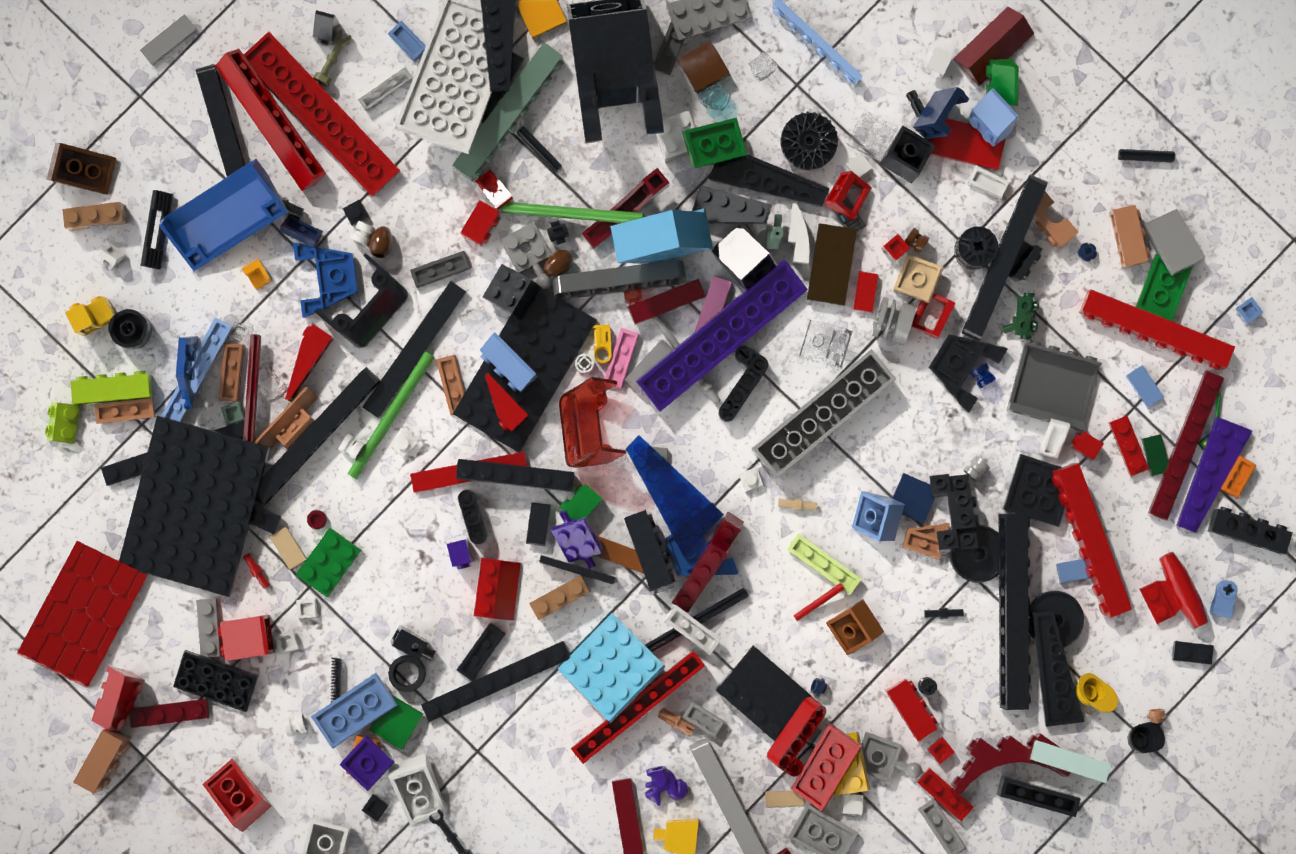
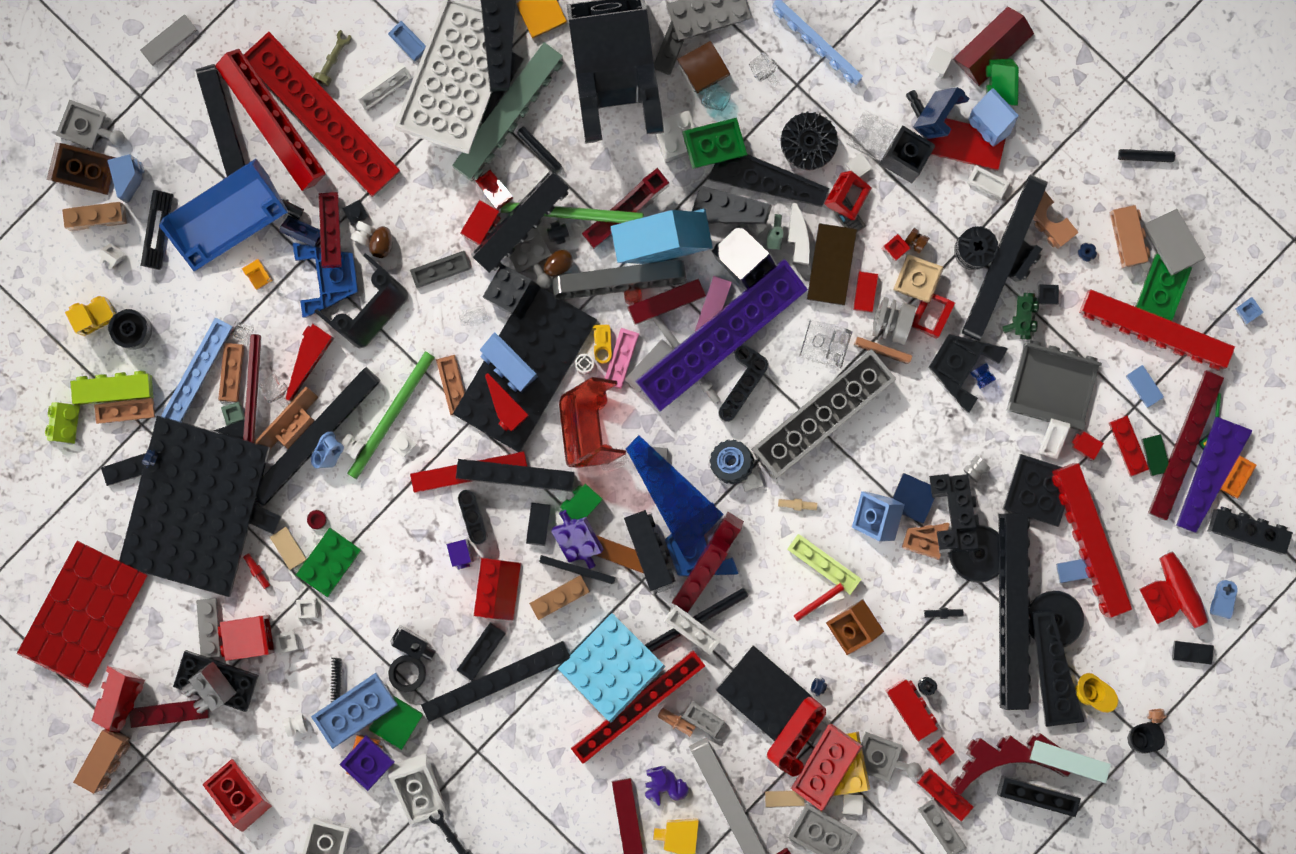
(94, 121): none -> light grey plate
(126, 176): none -> medium blue slope
(149, 458): none -> dark blue plate
(184, 373): blue wing -> none
(211, 687): none -> flat silver brick
(325, 28): slope -> none
(327, 451): none -> medium blue piece
(330, 230): none -> dark red plate
(375, 807): black tile -> none
(414, 349): black tile -> none
(520, 222): none -> black brick
(727, 451): none -> black wheel
(883, 350): none -> nougat tile
(1048, 294): none -> black plate

